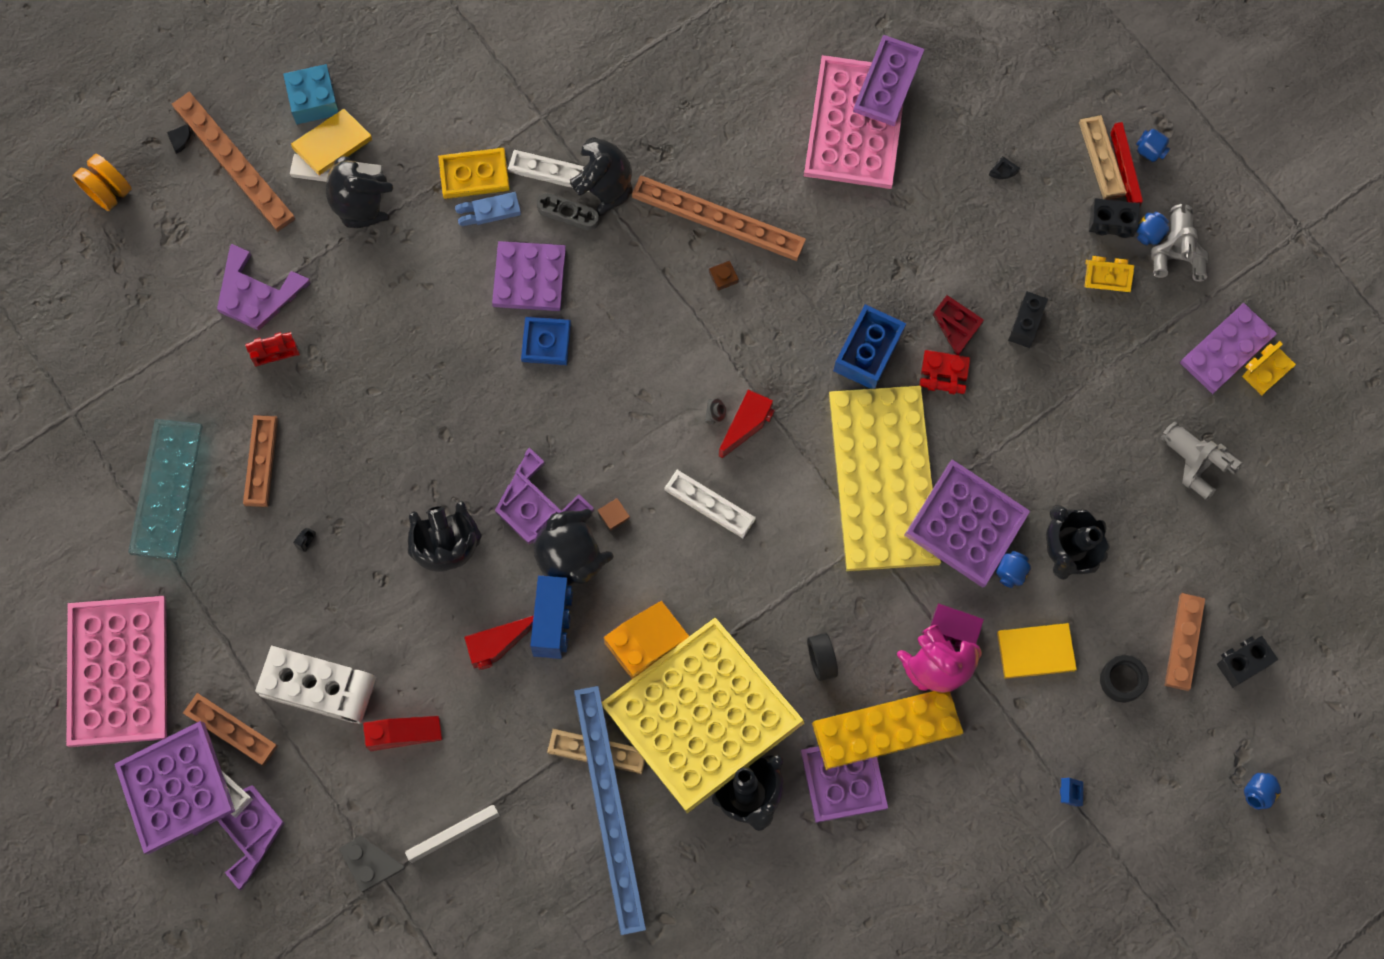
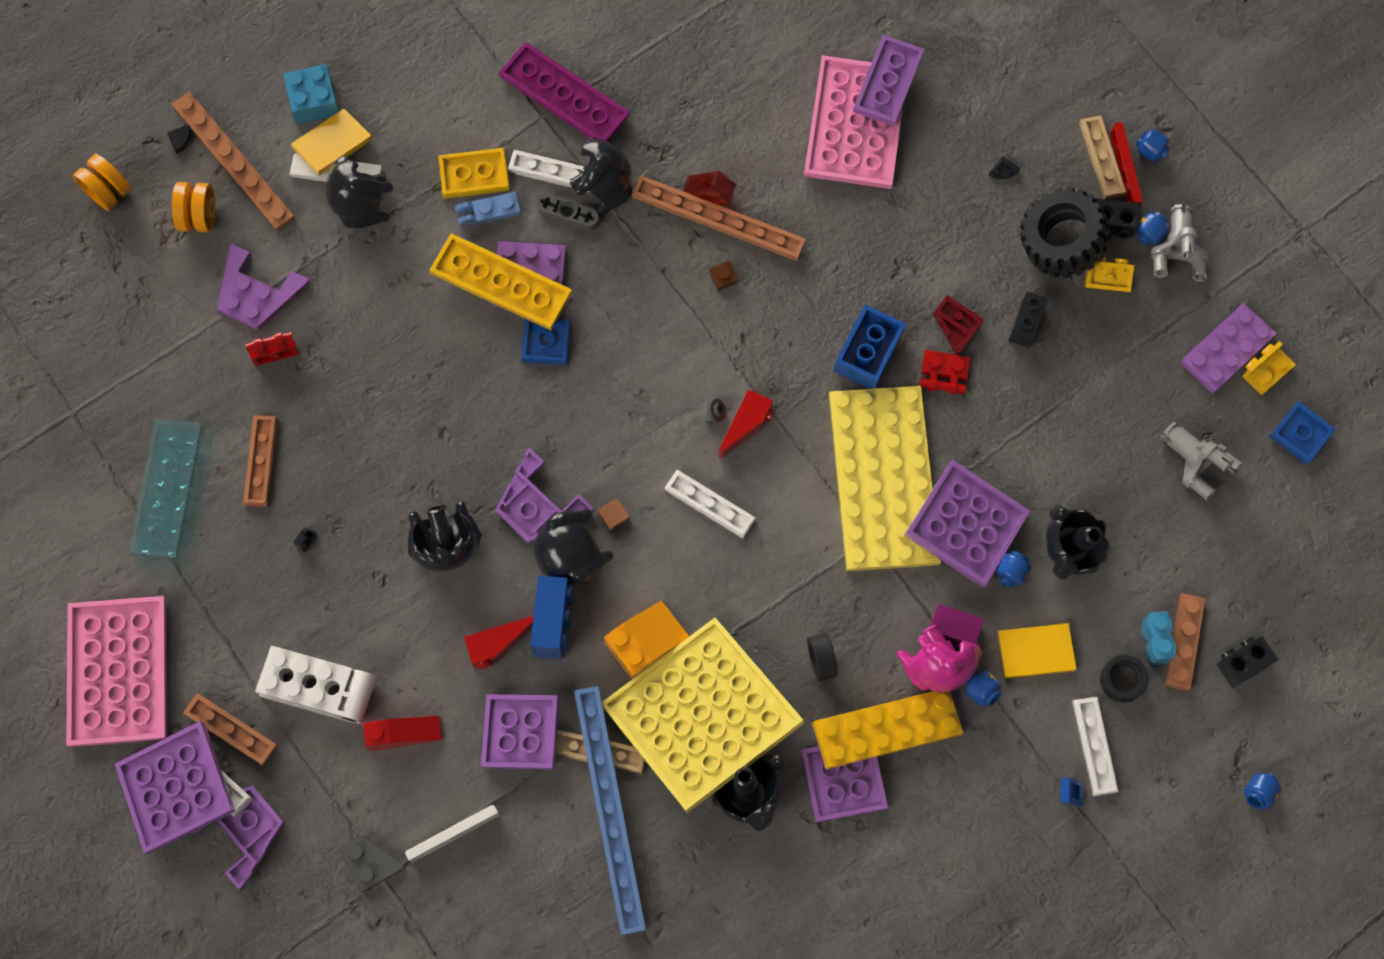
(193, 207): none -> light orange wheel
(500, 281): none -> yellow plate
(520, 732): none -> medium lavender plate
(563, 93): none -> magenta plate
(711, 187): none -> clear red slope
(983, 688): none -> blue head
(1057, 208): none -> black tyre
(1095, 746): none -> white tile
(1156, 631): none -> dark azure brick
(1302, 432): none -> blue plate

